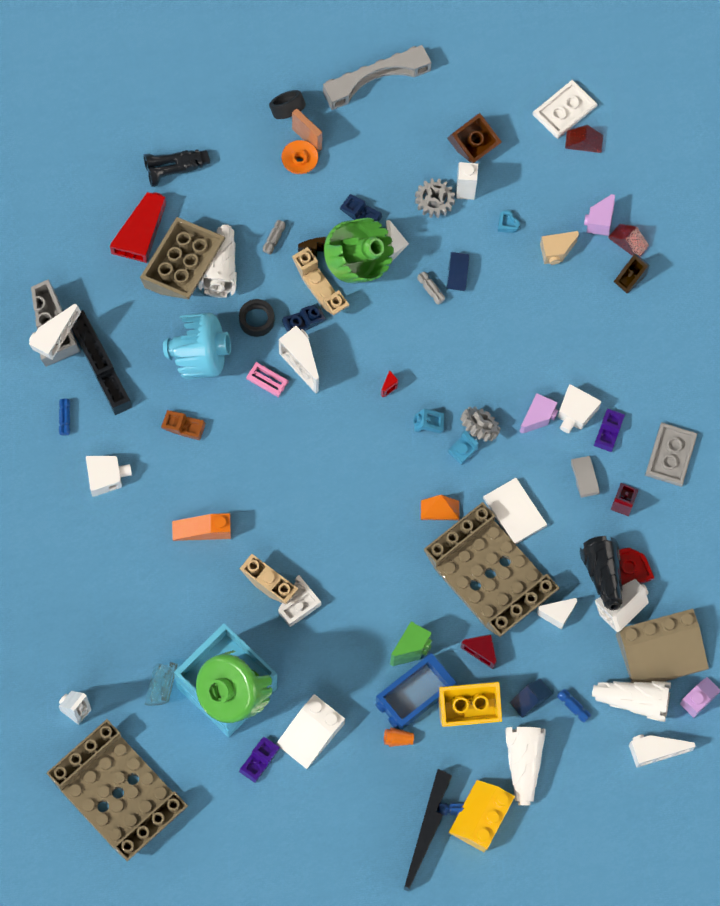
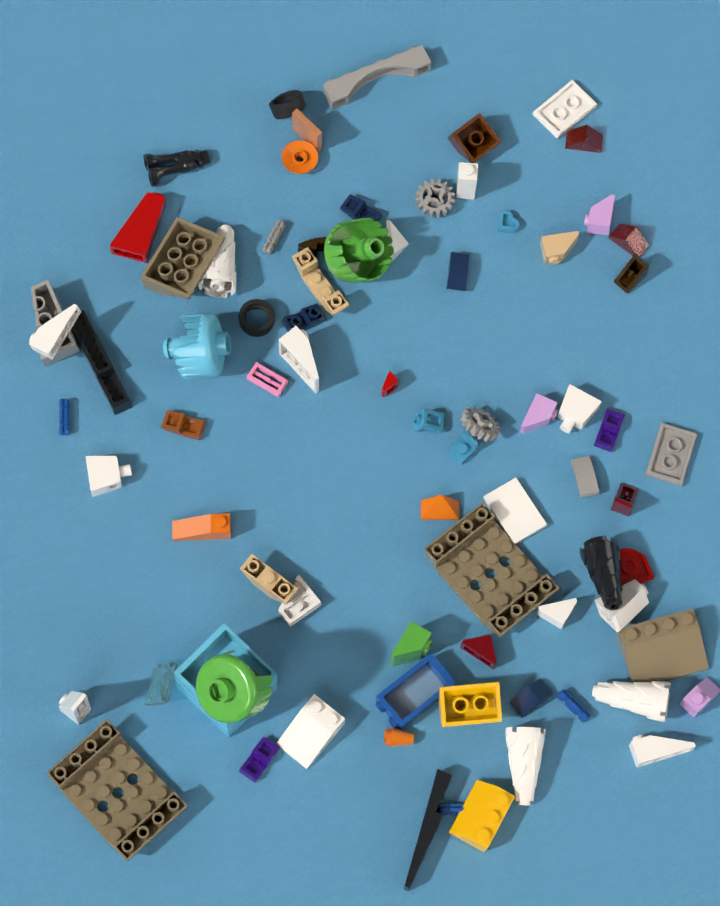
(431, 288): light grey axle -> none

